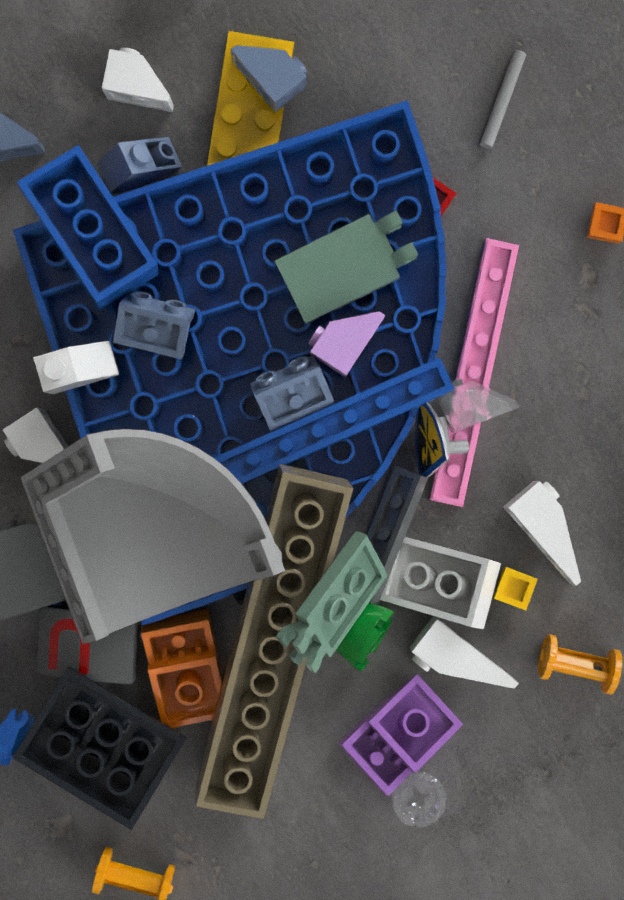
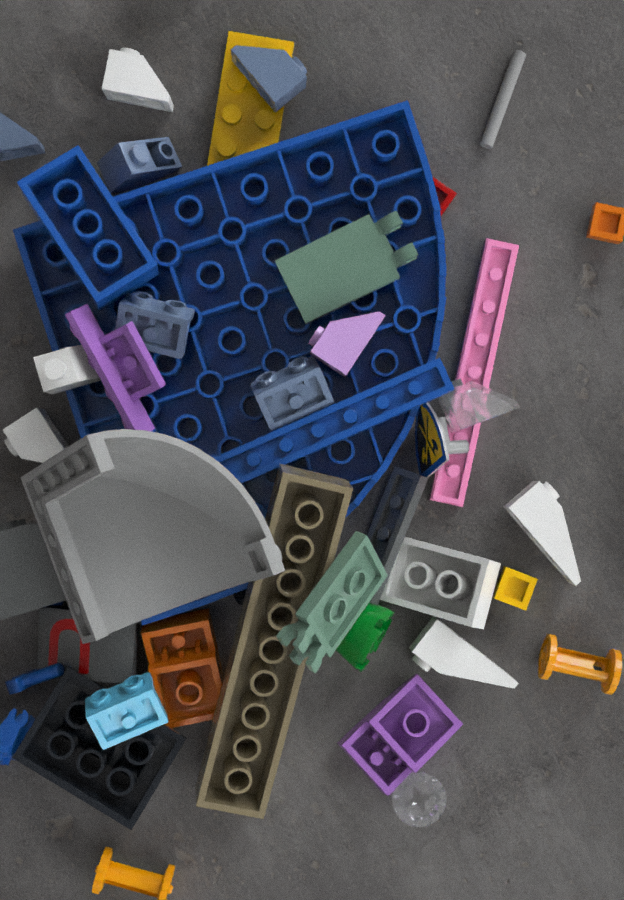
(33, 678): none -> blue bar
(121, 365): none -> medium lavender bracket
(125, 710): none -> medium azure bracket

